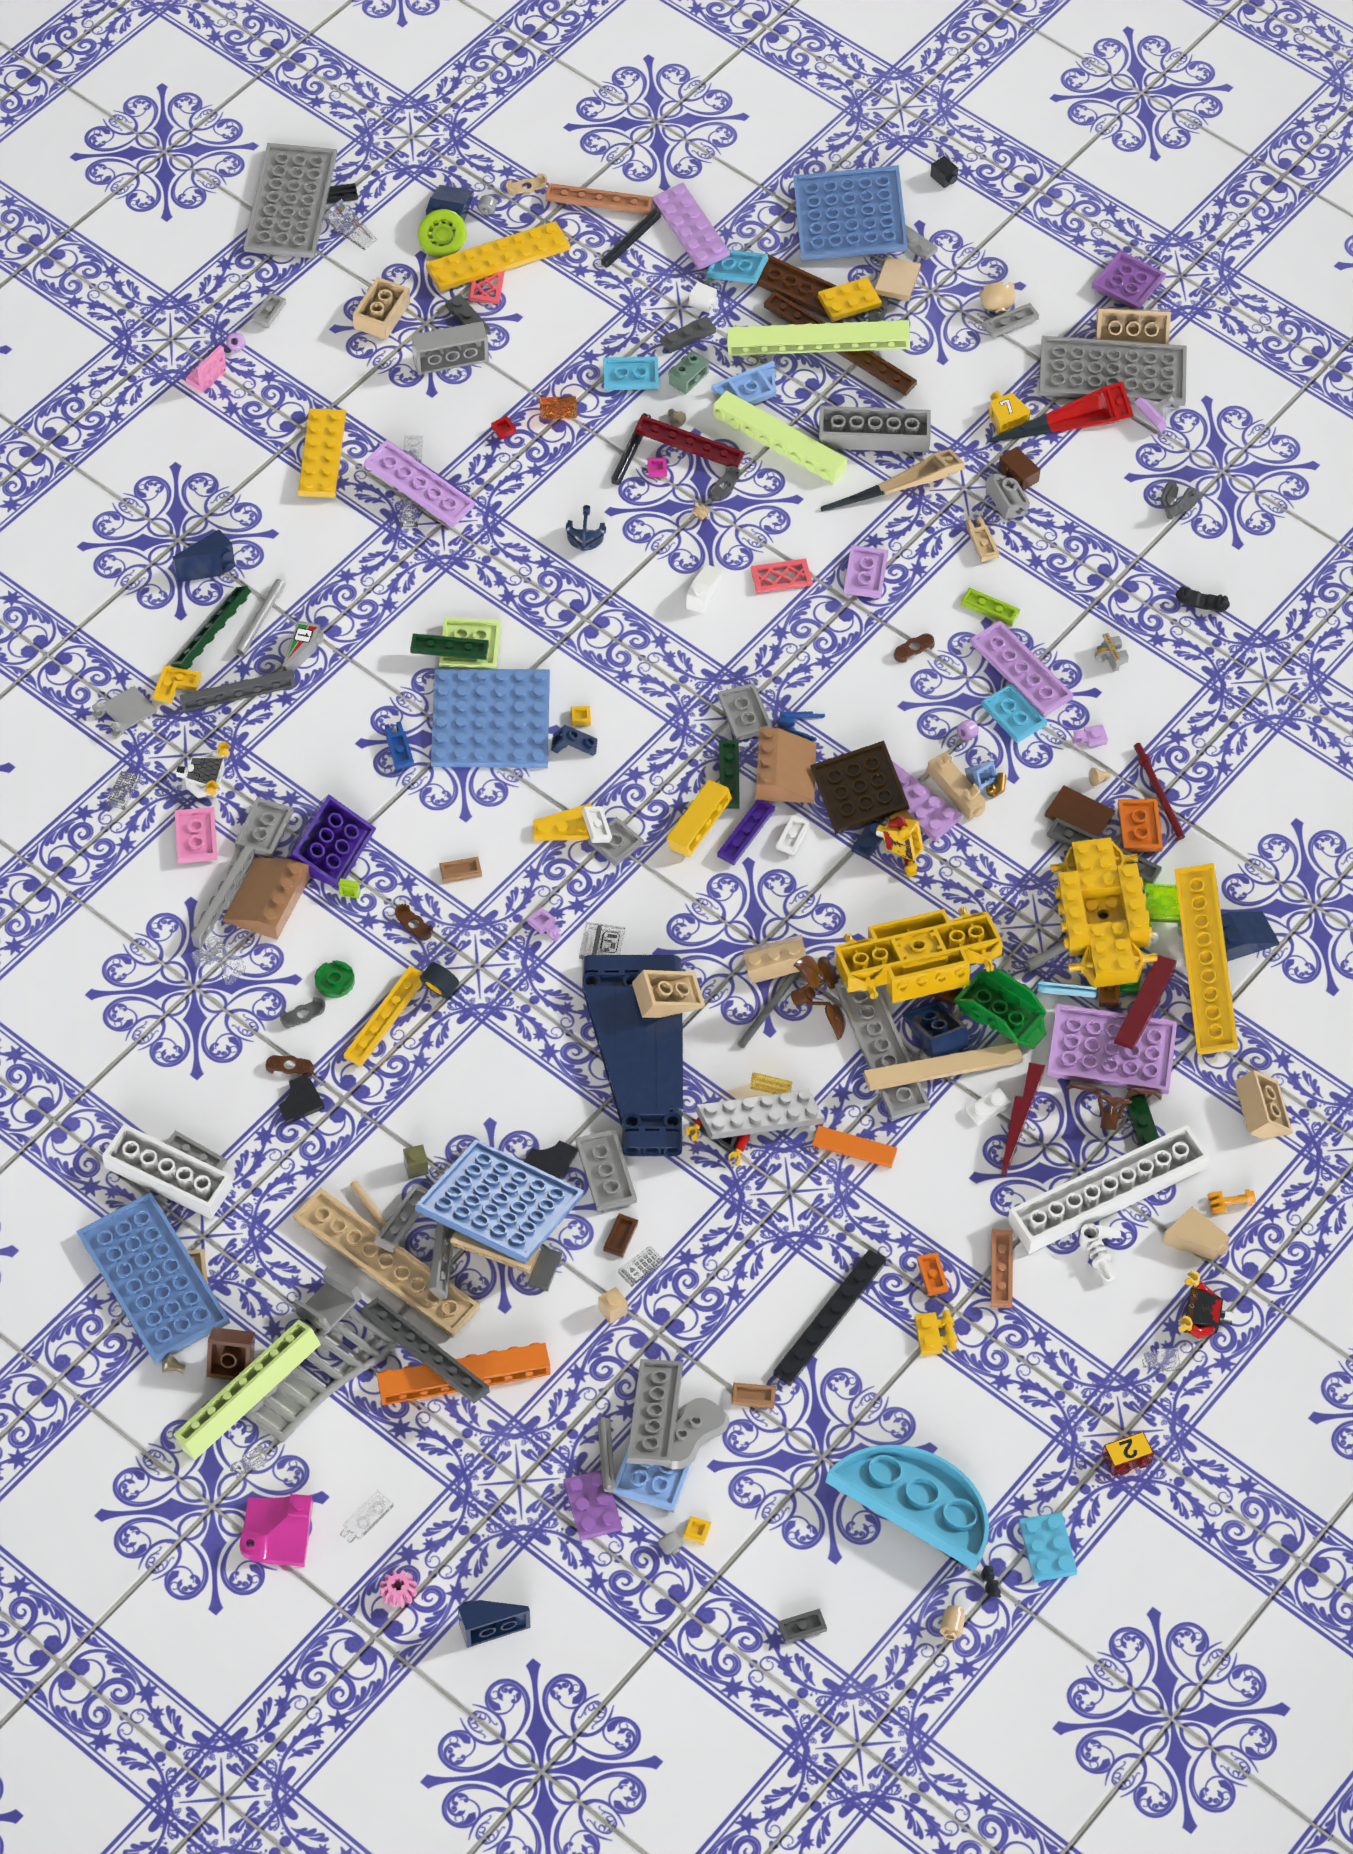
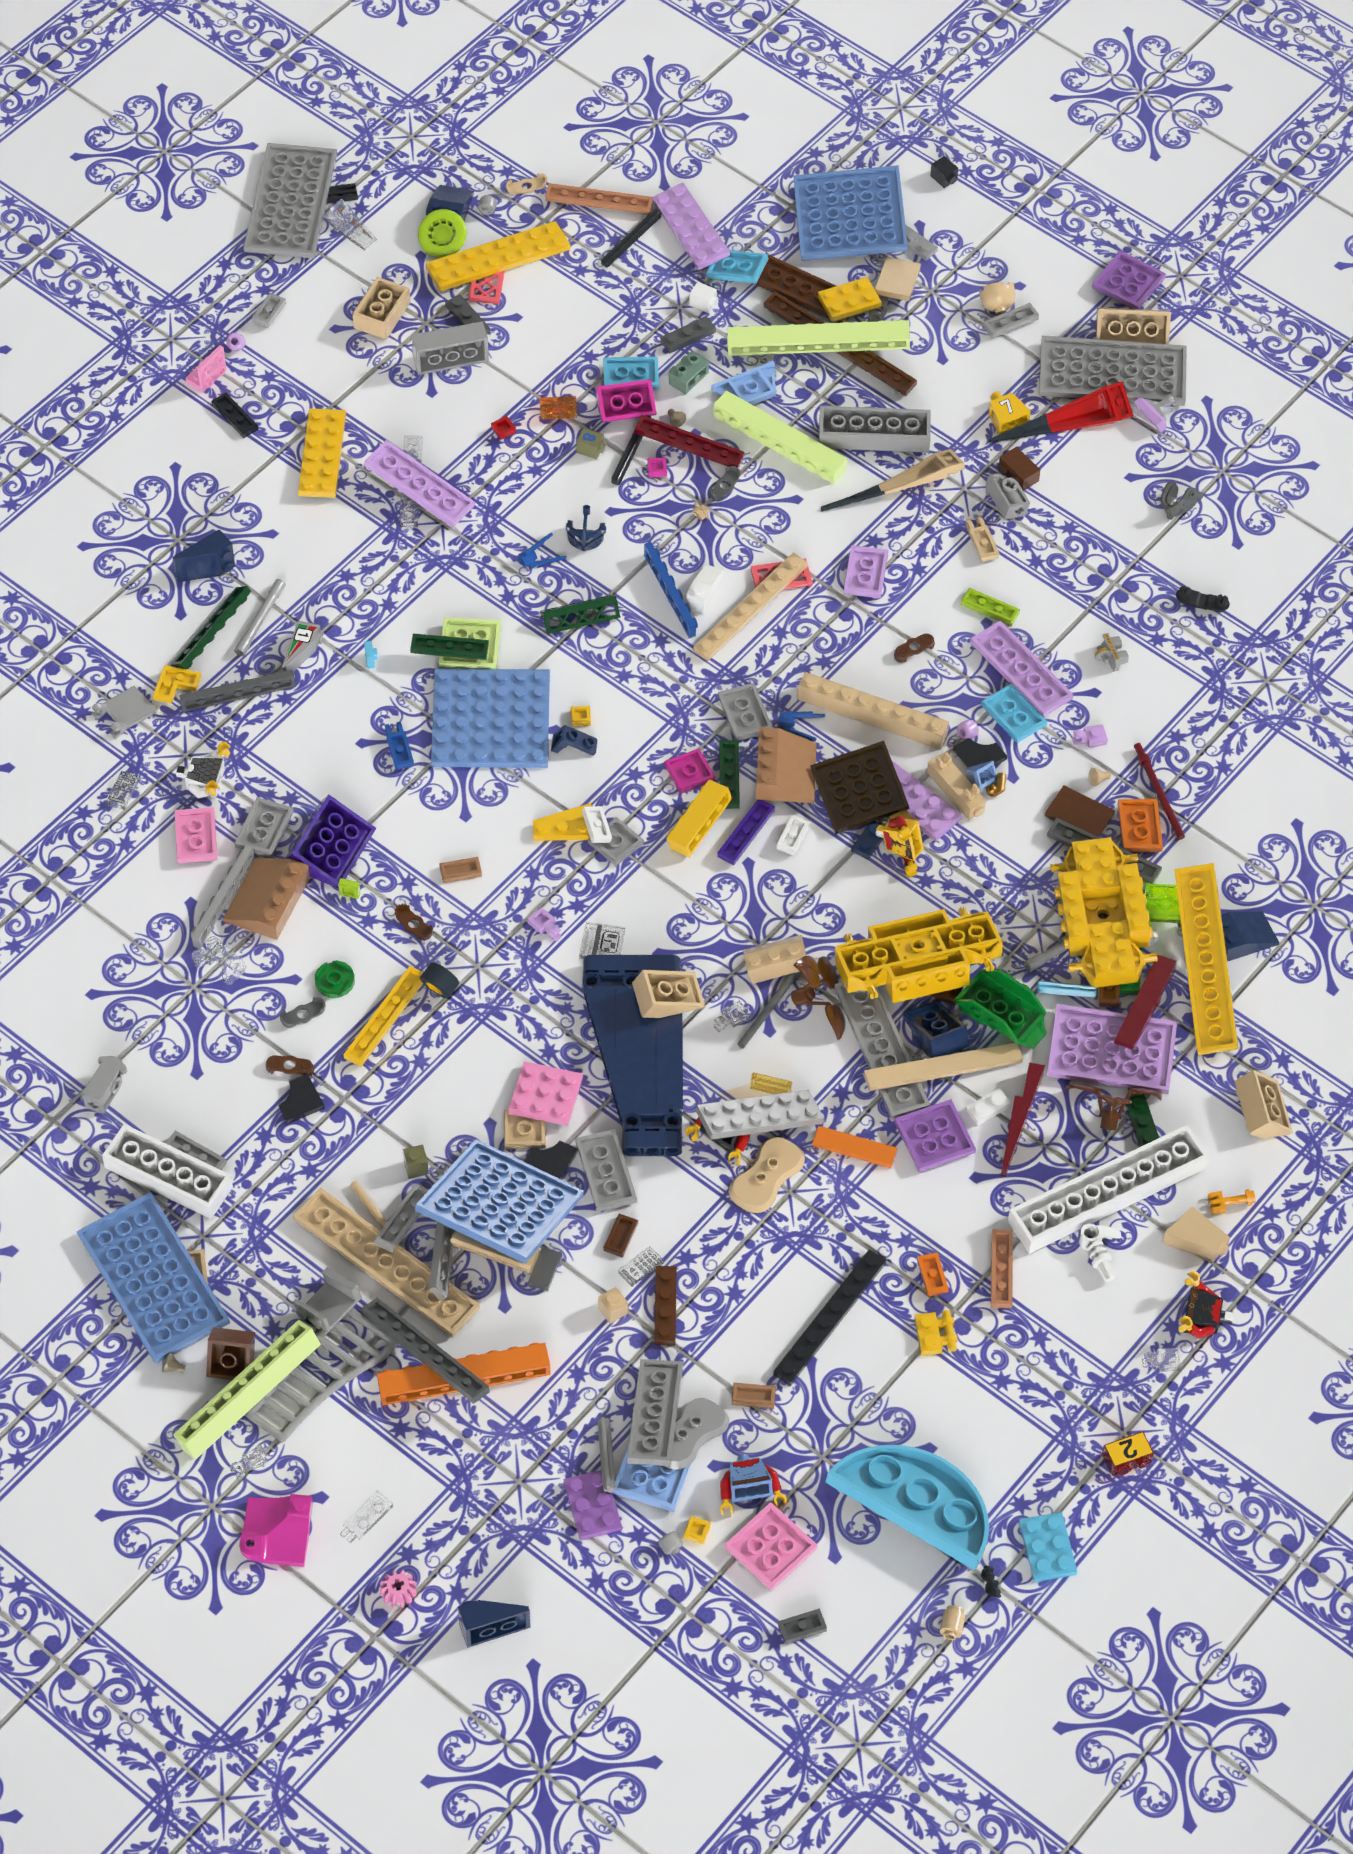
(104, 1084): none -> light grey piece
(234, 415): none -> black tile
(371, 654): none -> medium azure plate
(523, 1132): none -> tan tile
(528, 557): none -> blue plant
(545, 1093): none -> bright pink plate
(580, 606): none -> dark green fence
(590, 443): none -> olive brick
(625, 400): none -> dark pink slope
(665, 1305): none -> reddish brown plate
(668, 586): none -> blue plate
(689, 771): none -> dark pink tile
(732, 1014): none -> clear plate
(748, 1481): none -> torso
(750, 606): none -> tan plate
(758, 1186): none -> tan plate
(771, 1546): none -> bright pink plate
(872, 710): none -> tan brick
(935, 1135): none -> medium lavender plate
(975, 753): none -> black tile

